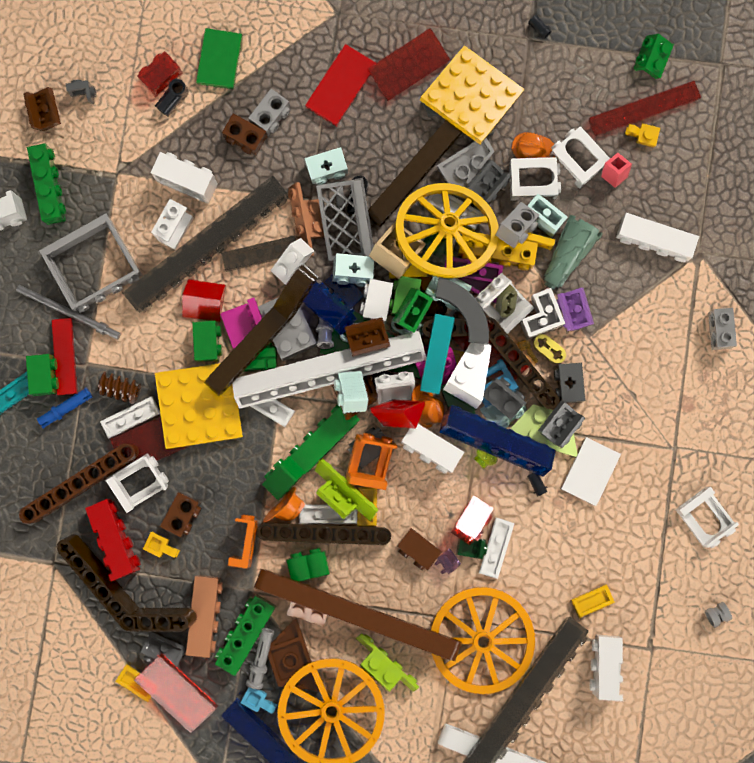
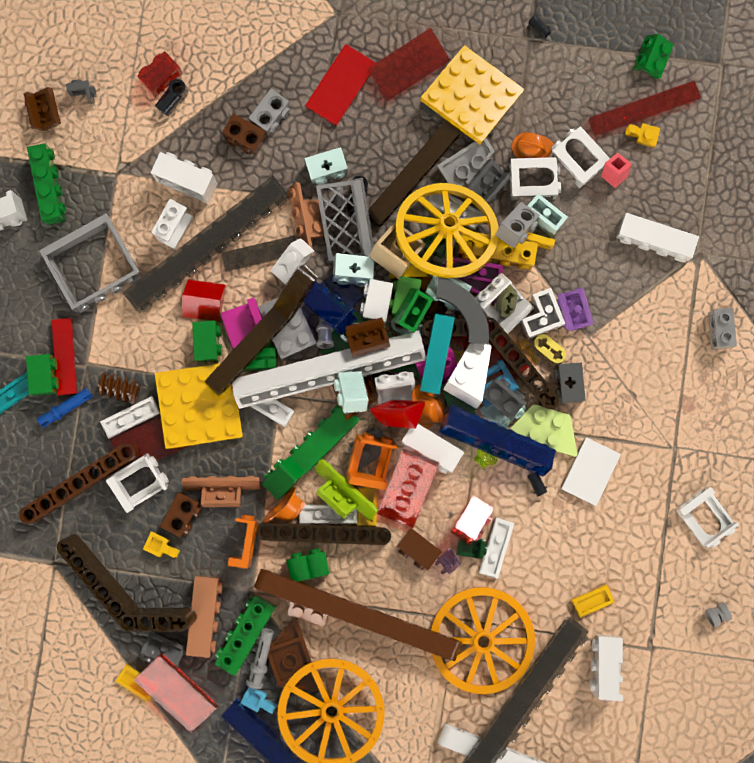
(101, 327): flat silver bar -> none
(113, 539): red wedge -> none
(219, 58): green tile -> none
(221, 491): none -> nougat bracket
(382, 668): lime bracket -> none
(408, 488): none -> clear red tile
(561, 424): dark grey bracket -> none
(573, 246): sand green cone -> none

